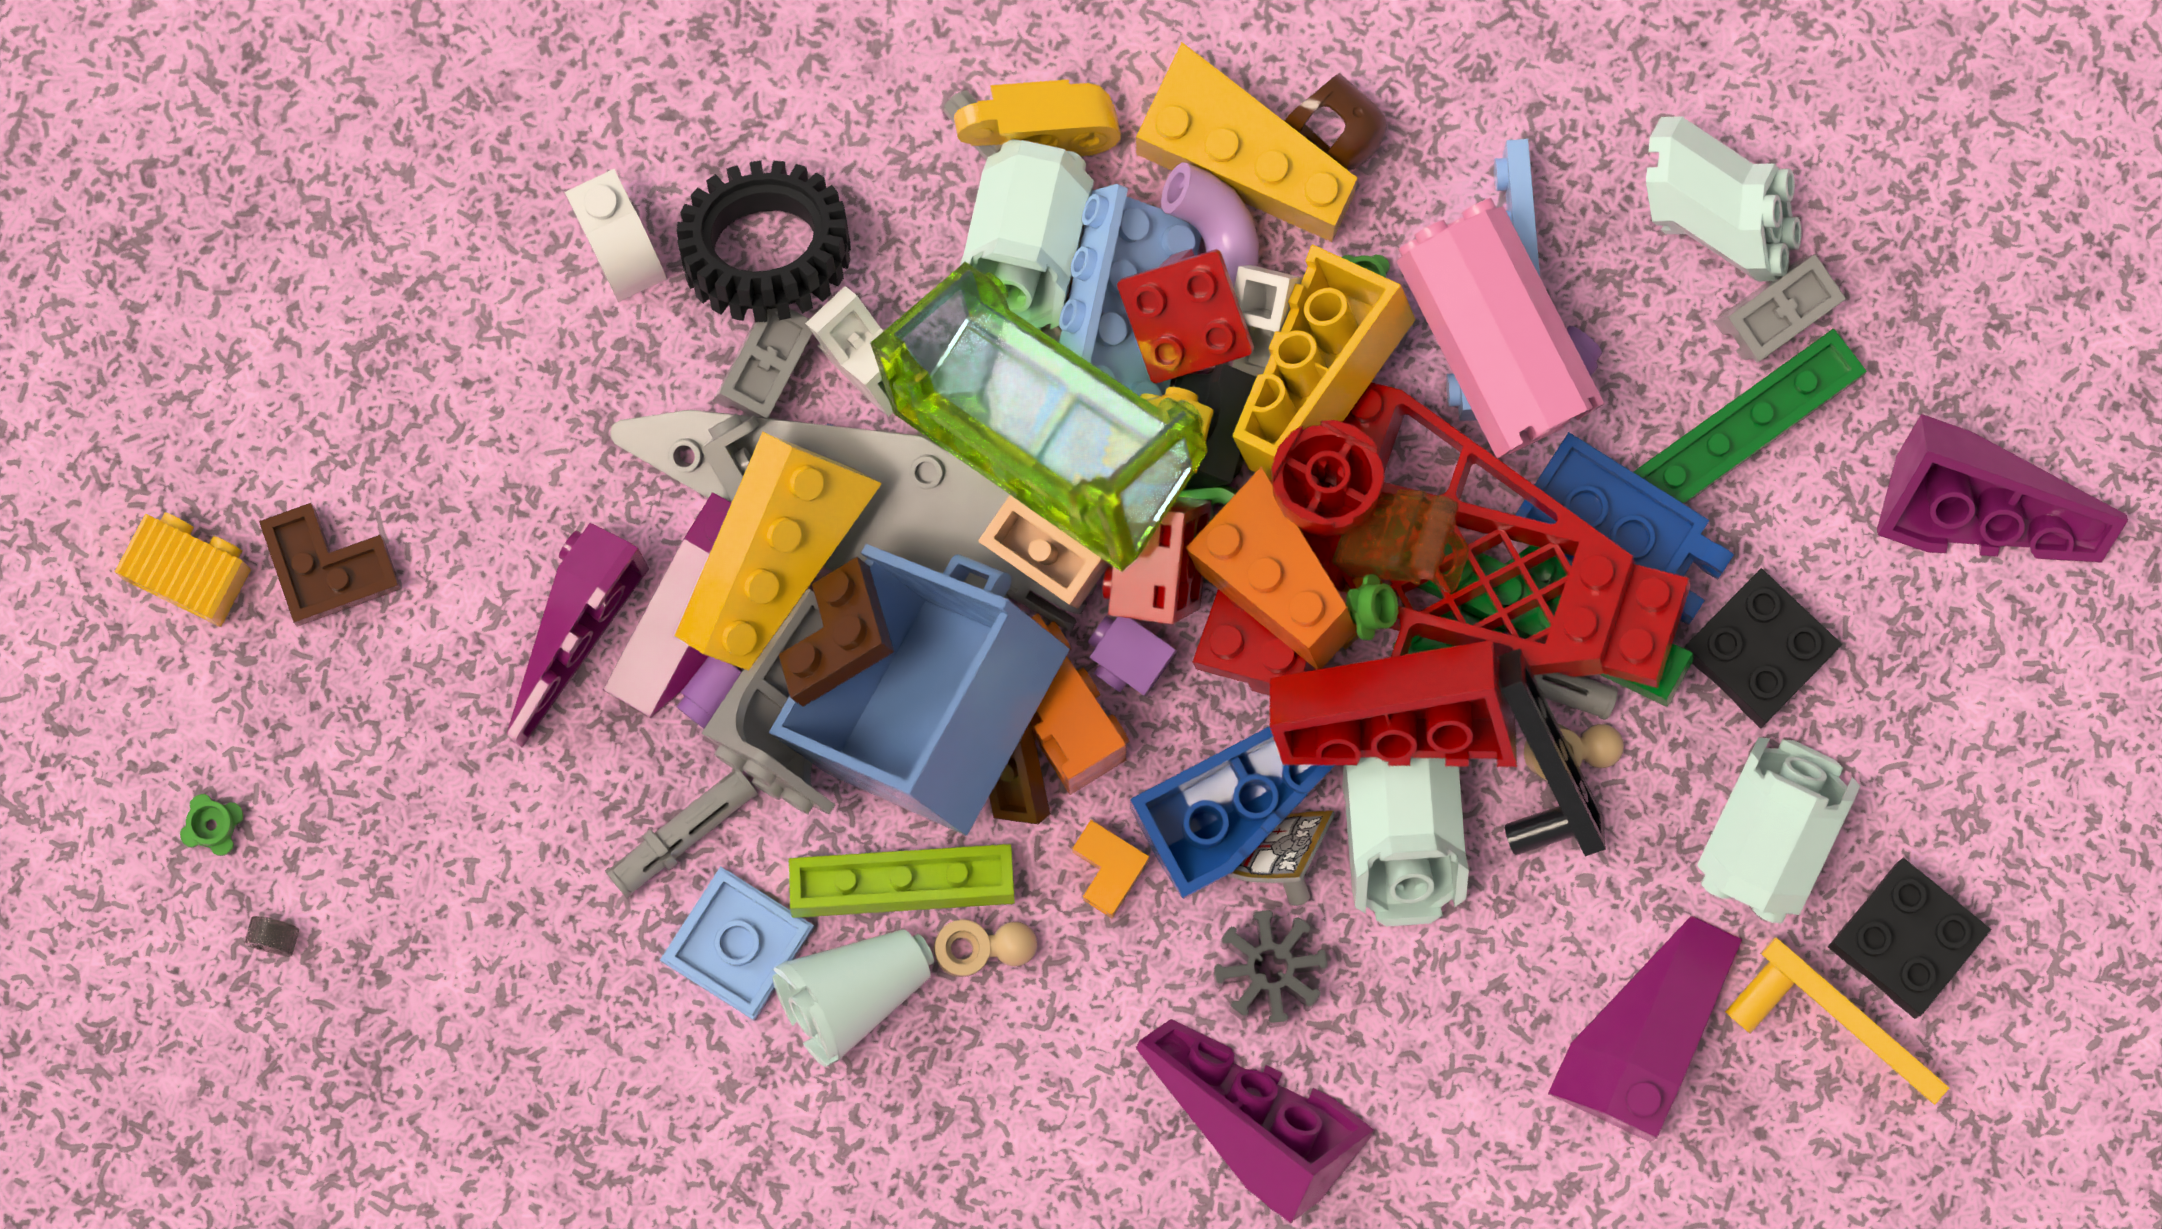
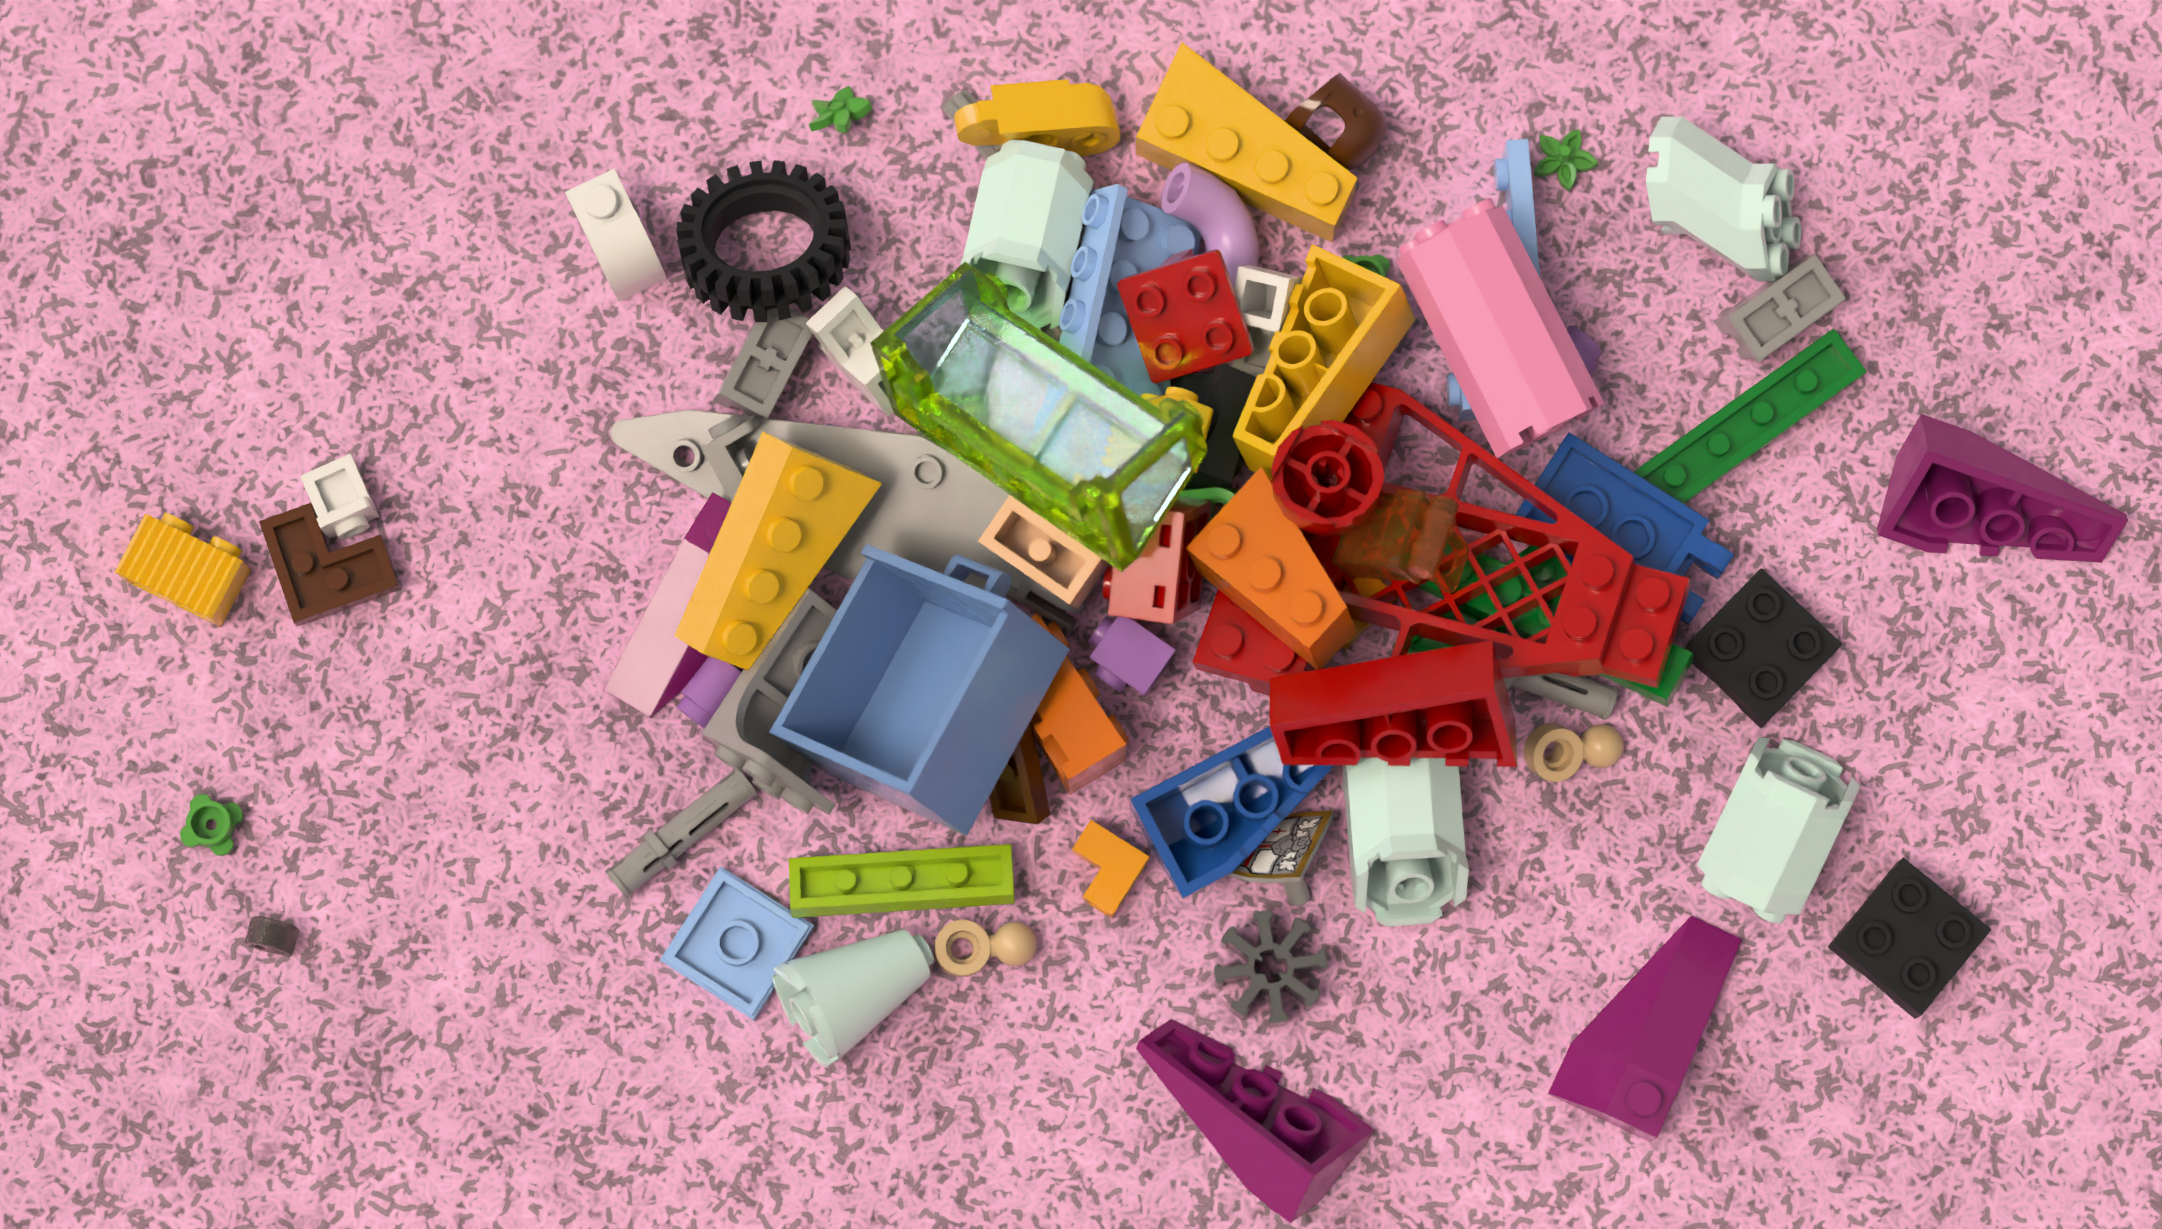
(340, 498): none -> white bracket
(585, 597): magenta wedge -> none
(839, 111): none -> bright green plant
(849, 641): reddish brown plate -> none
(1372, 606): bright green plate -> none
(1564, 159): none -> bright green plant
(1577, 809): black piece -> none
(1788, 969): yellow piece -> none

